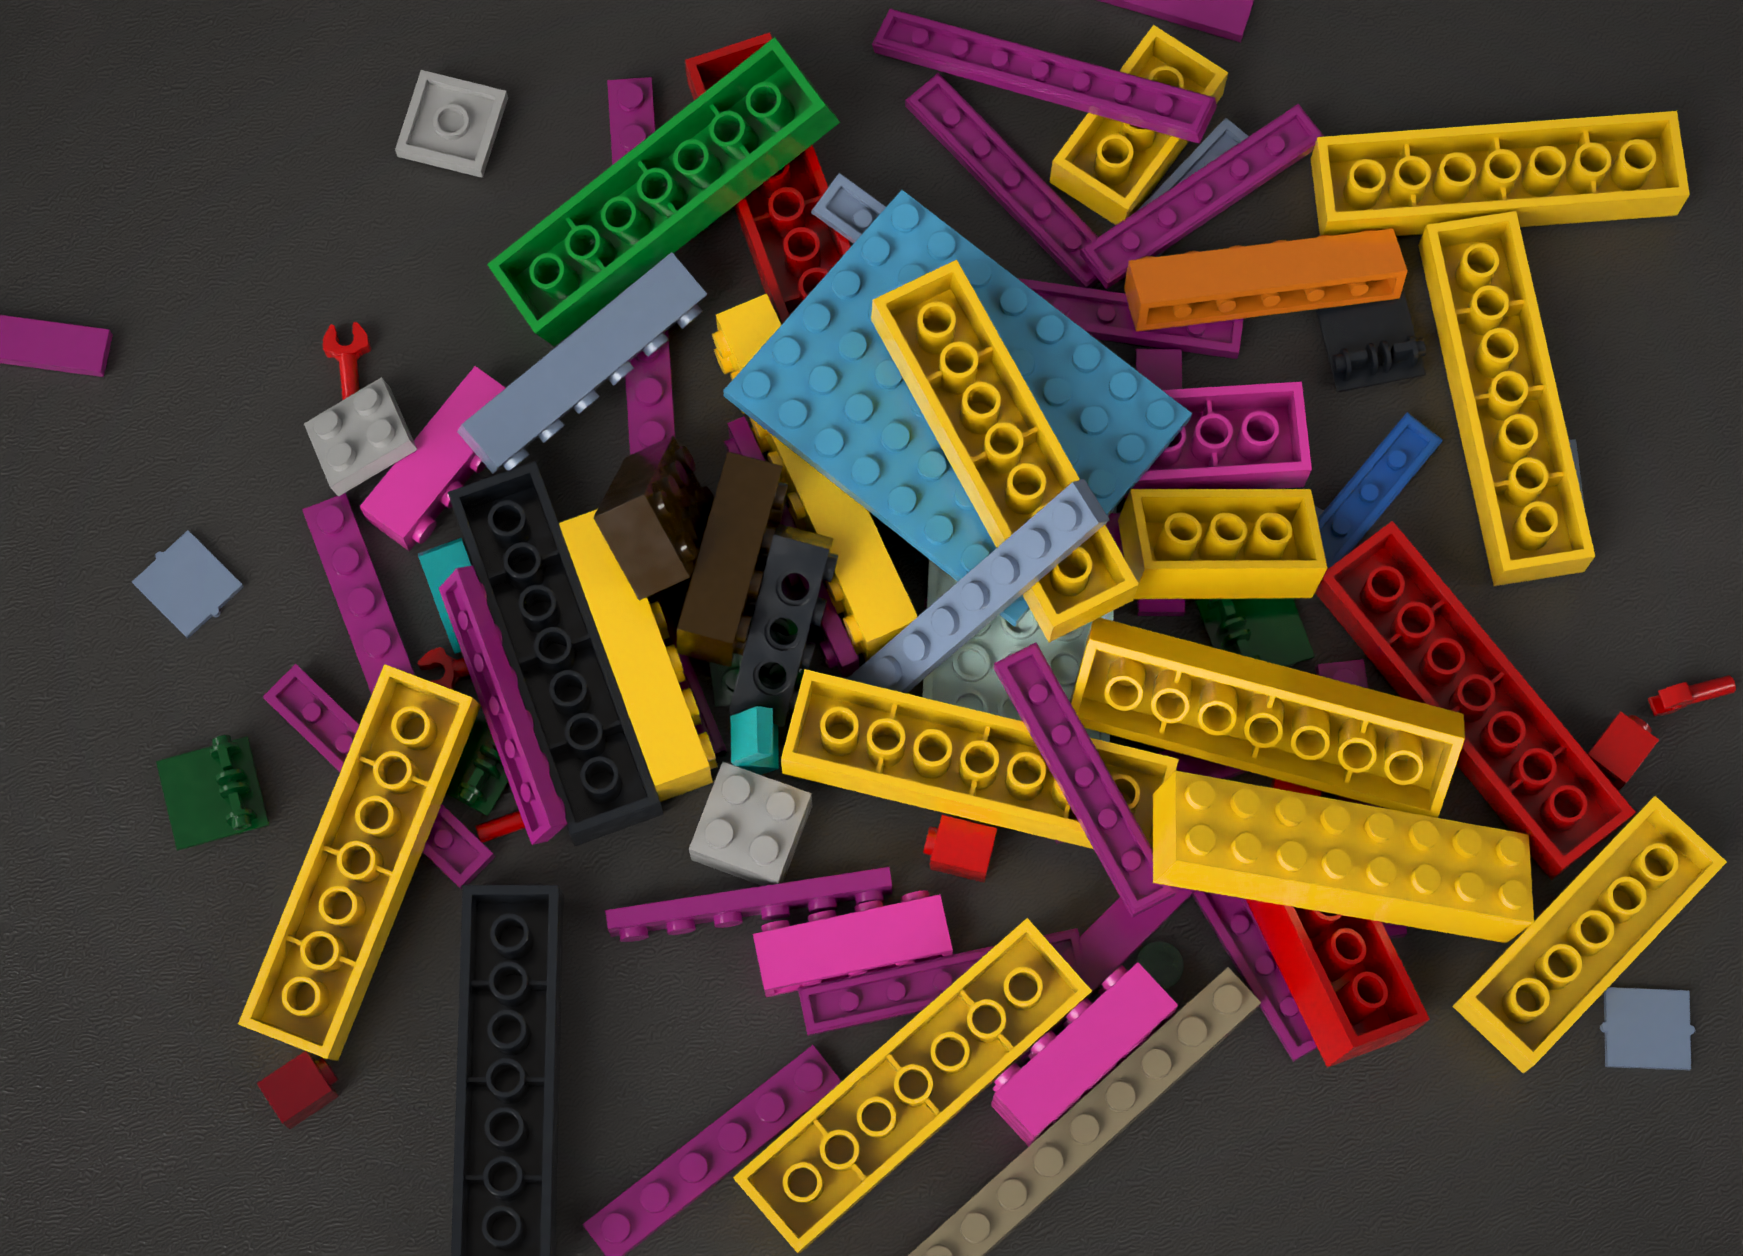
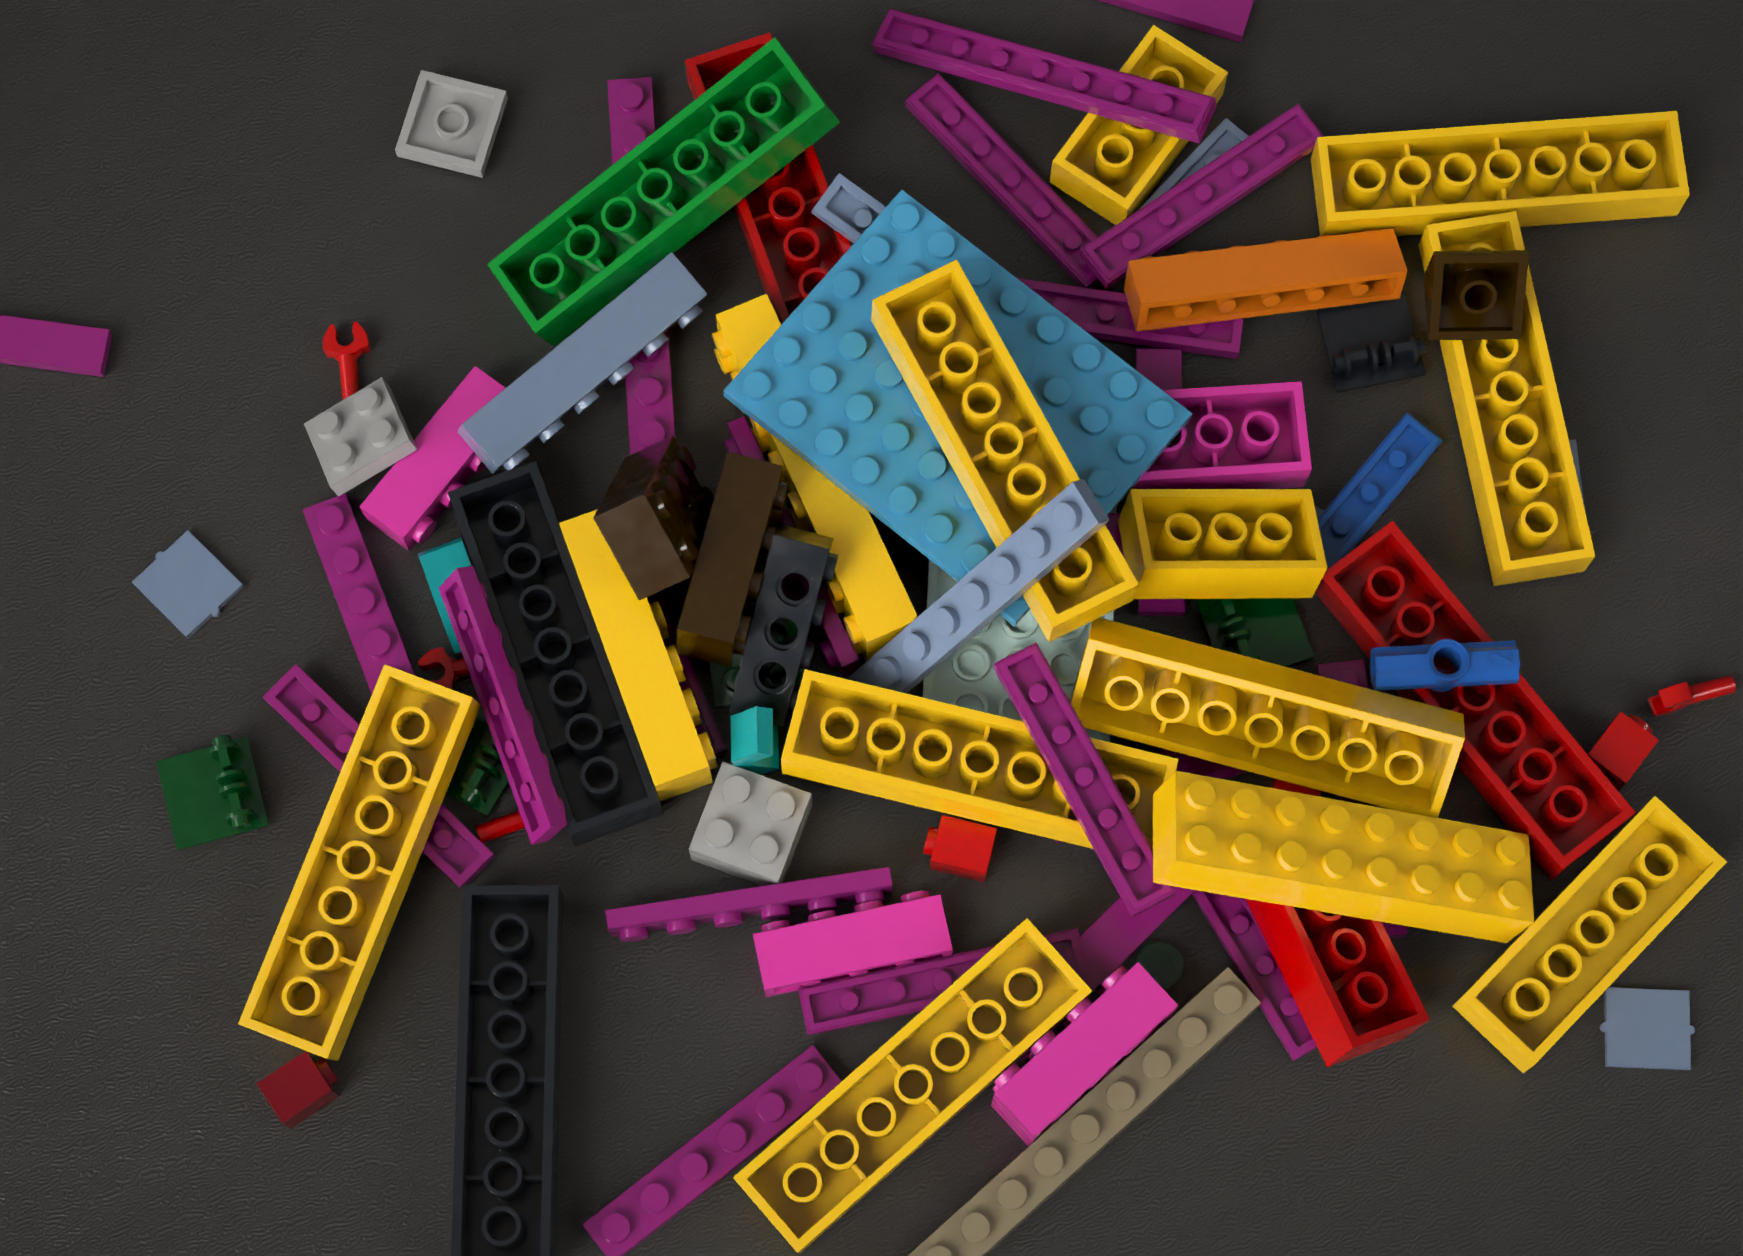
(1473, 662): none -> blue piece
(1475, 294): none -> dark brown slope

